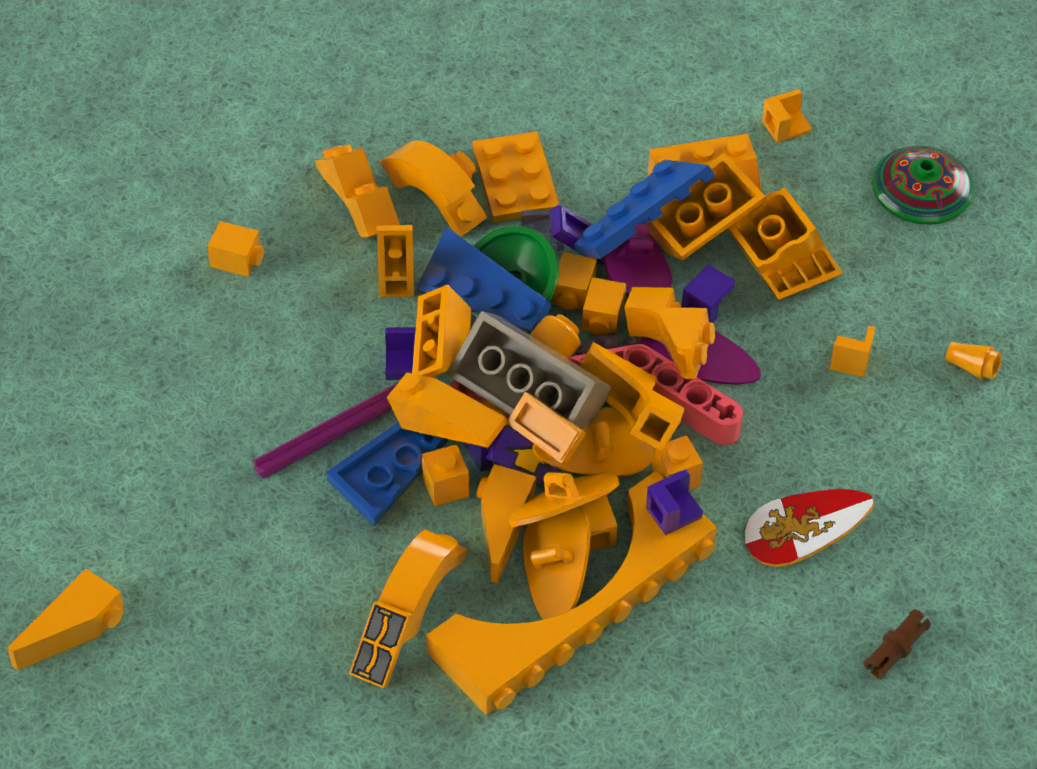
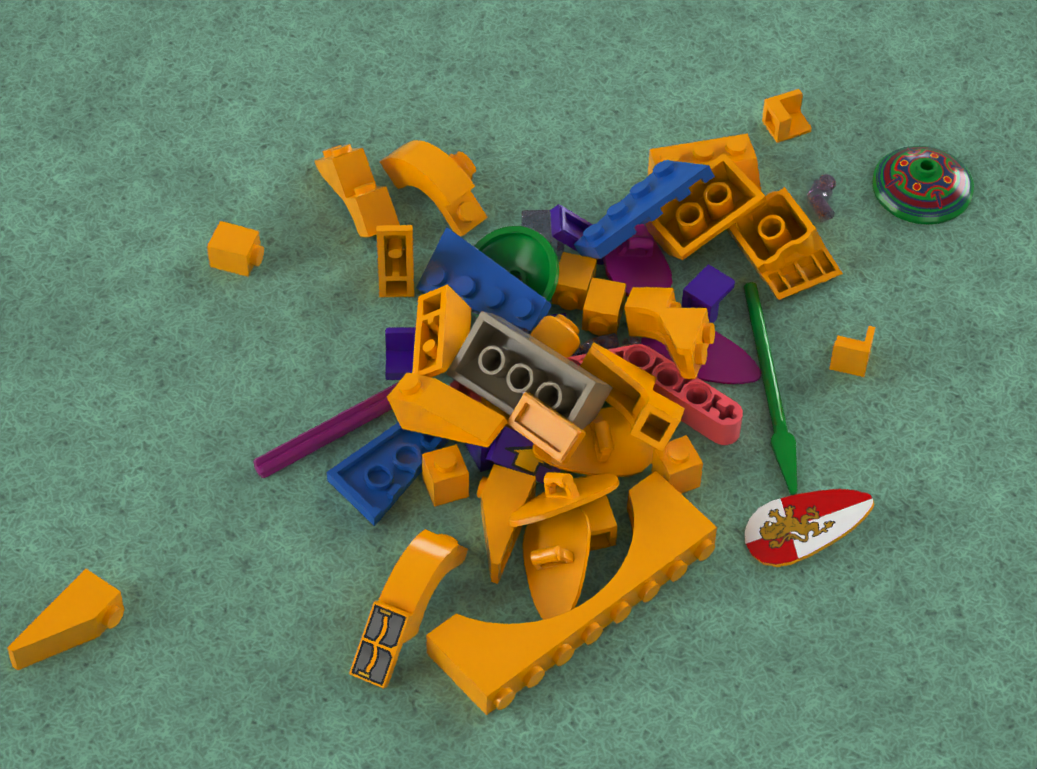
(514, 175): light orange plate -> none
(672, 503): dark purple panel -> none
(782, 441): none -> green piece
(819, 195): none -> arm
(897, 644): reddish brown pin -> none
(975, 359): light orange cone -> none

